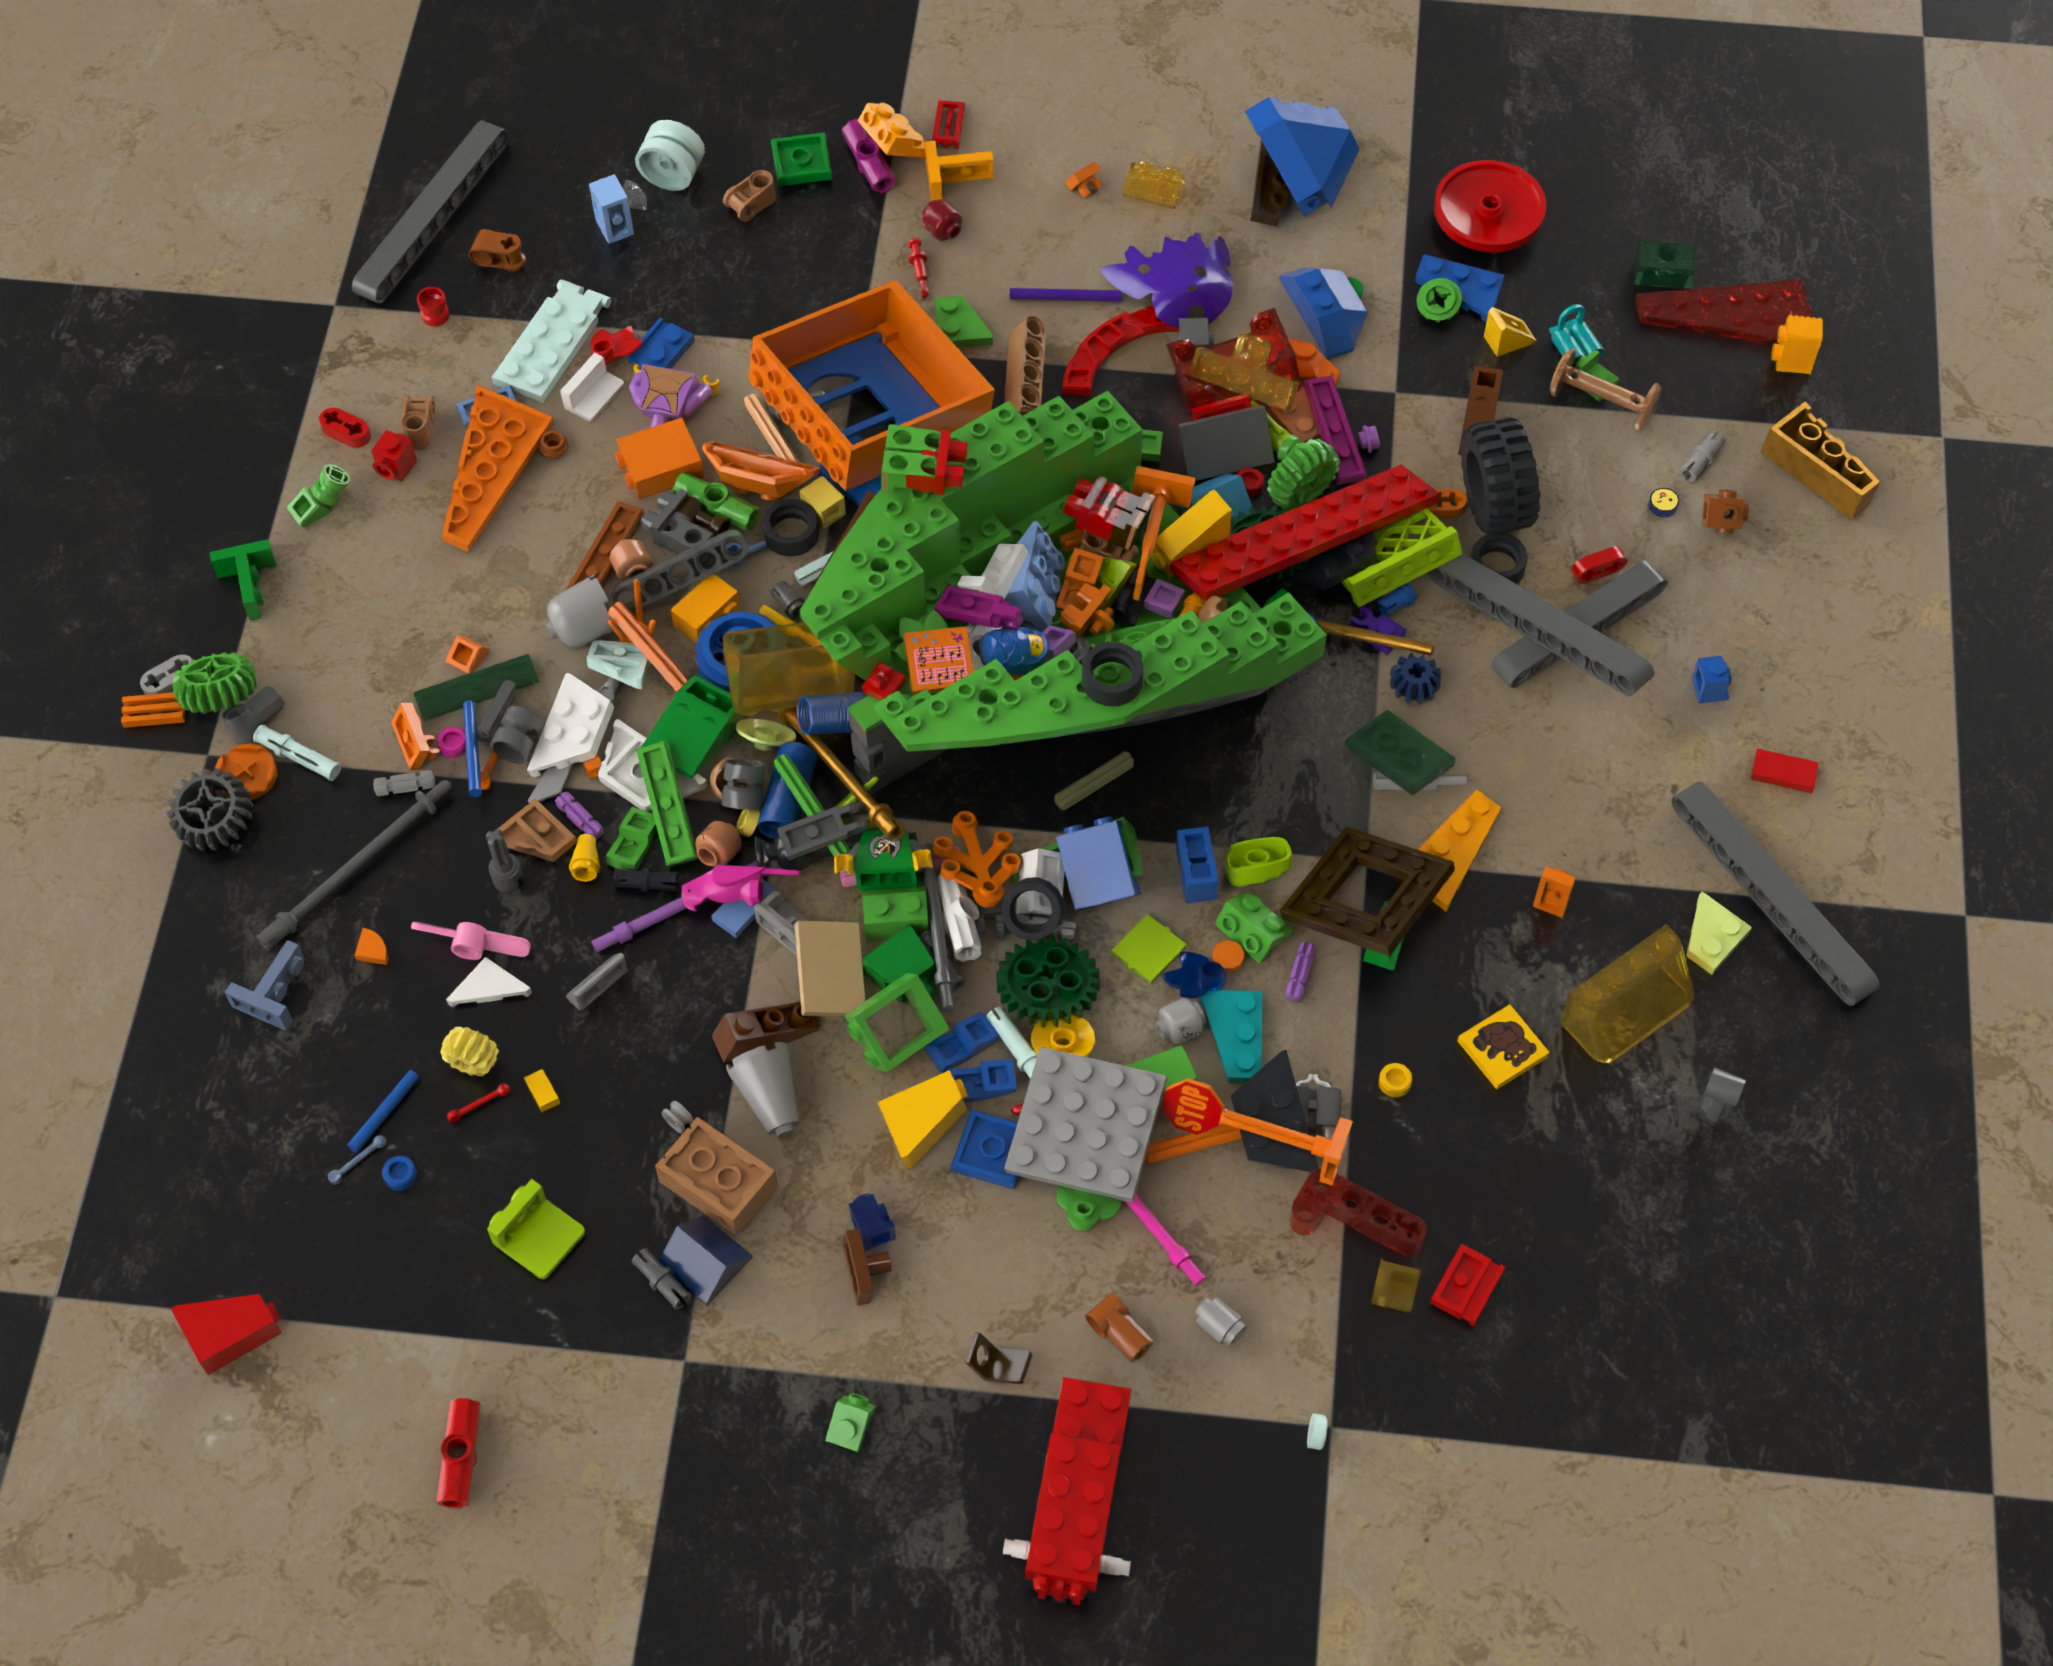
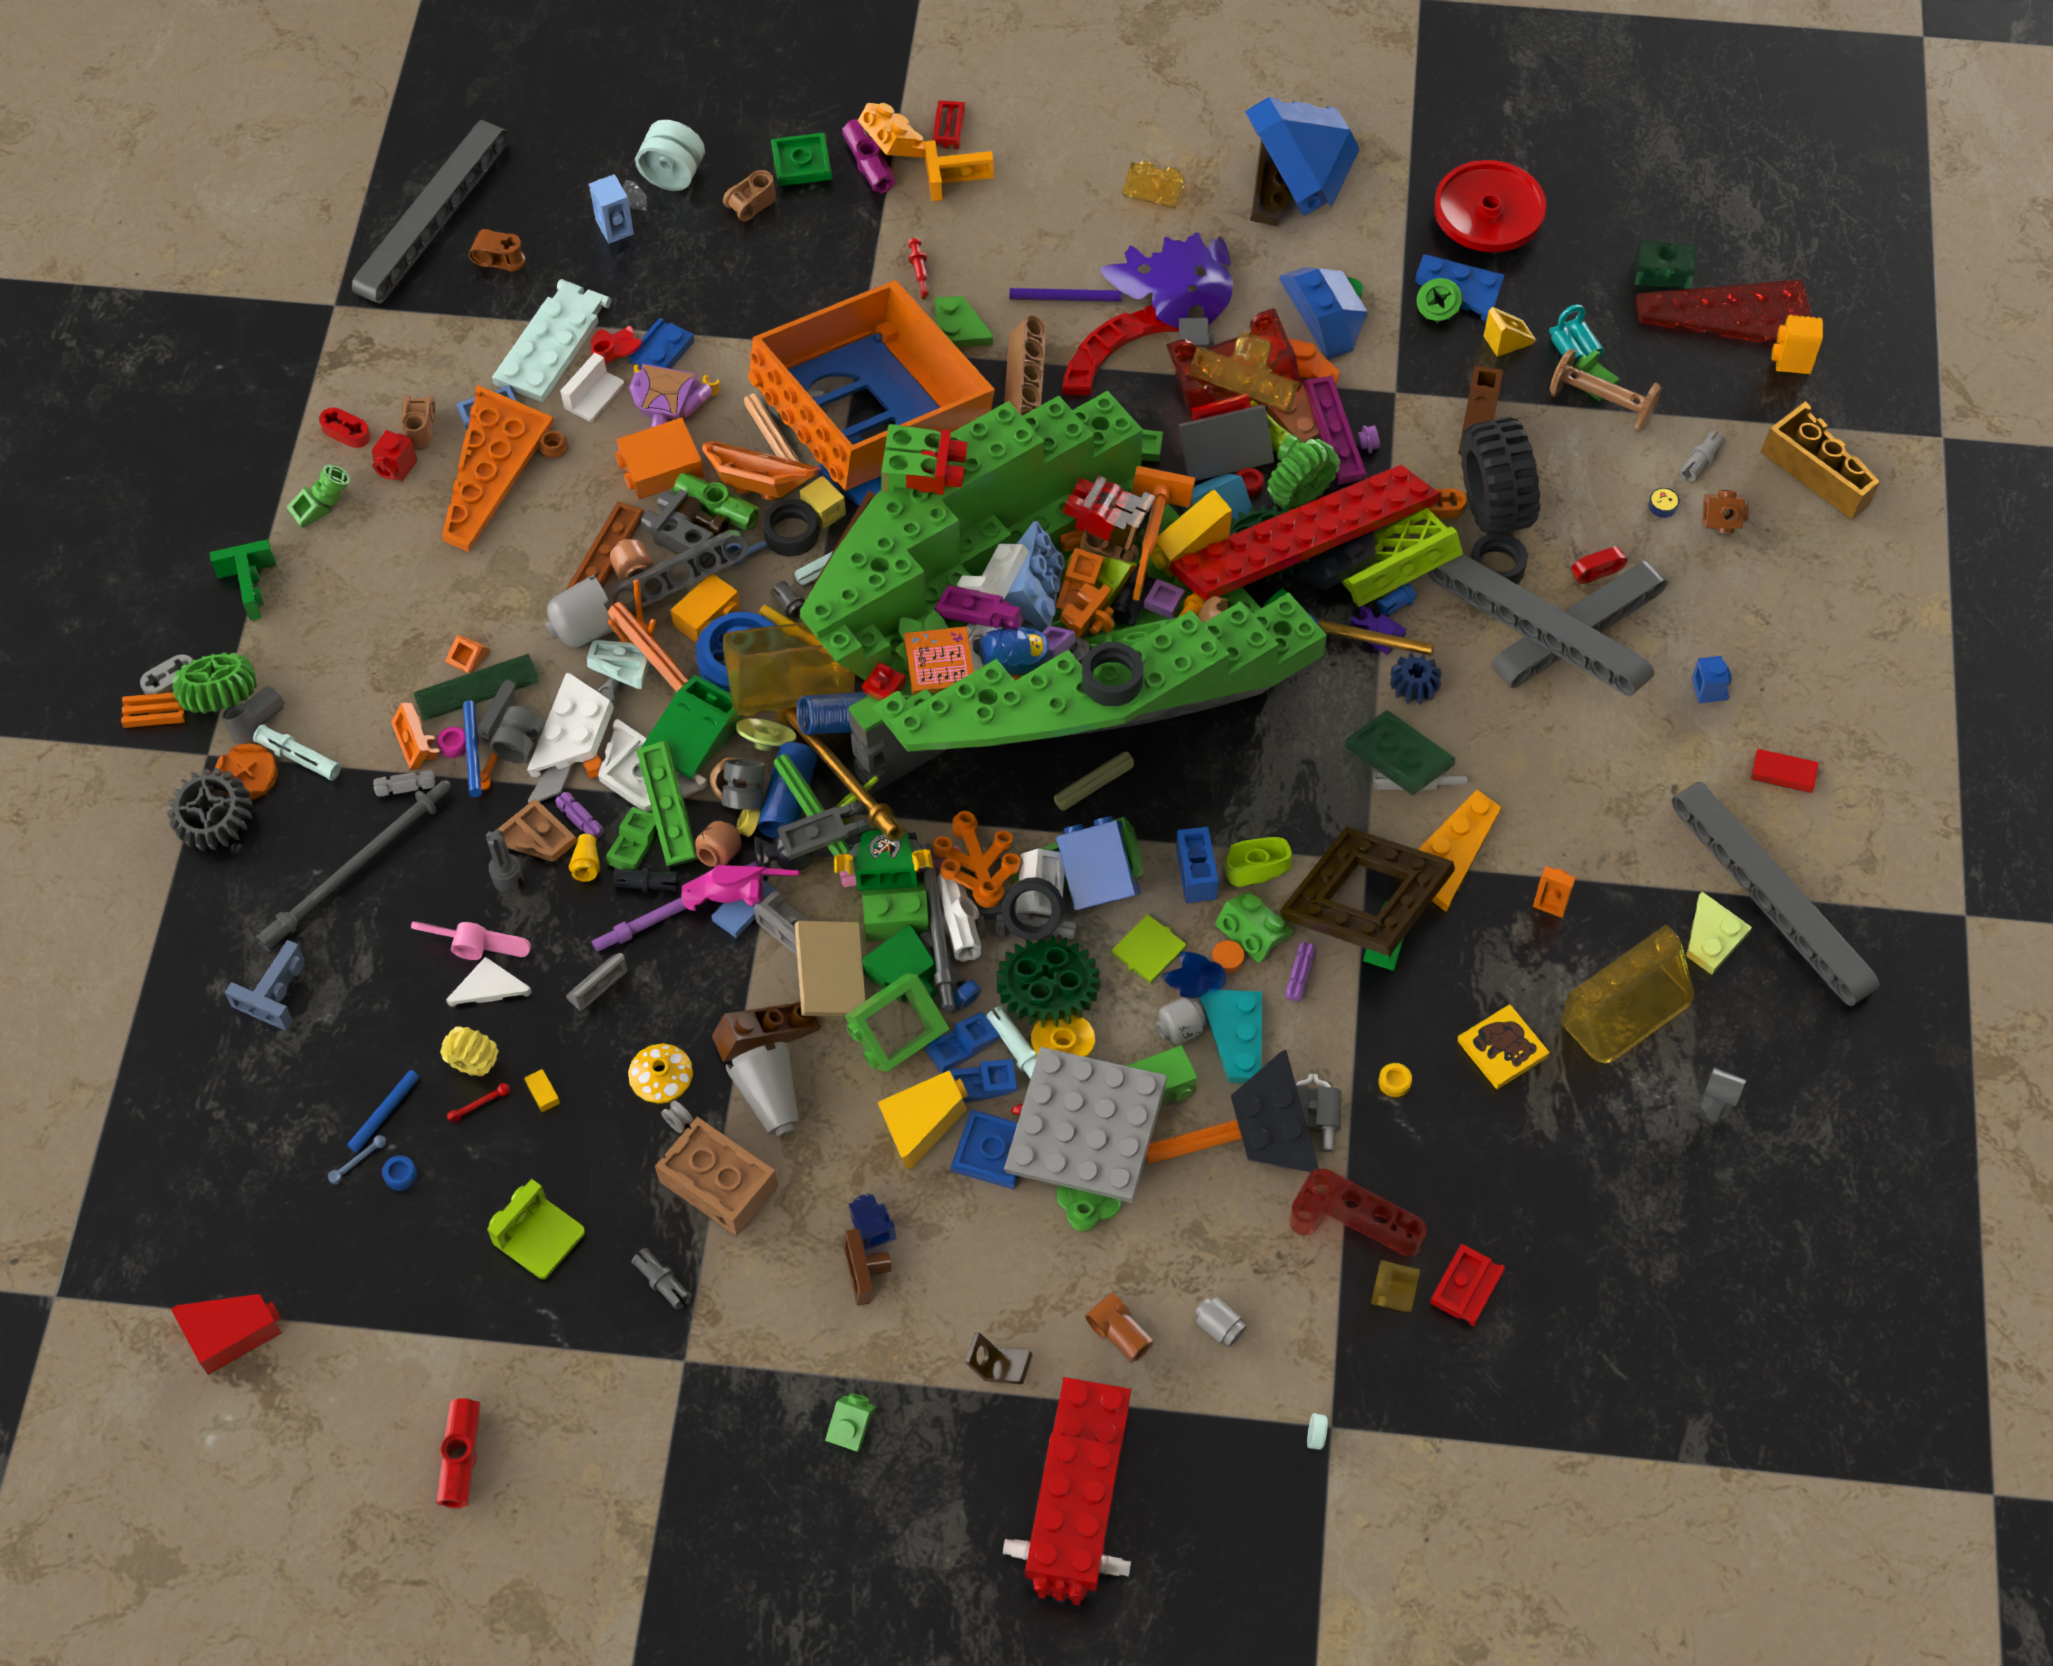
(371, 948): orange tile -> none
(433, 306): red wheel -> none
(662, 1085): none -> yellow dish
(703, 1258): dark blue slope -> none
(942, 219): dark red head -> none
(966, 995): none -> blue tile
(1084, 177): orange tile -> none
(1177, 1254): dark pink bar -> none
(1198, 1108): orange piece -> none

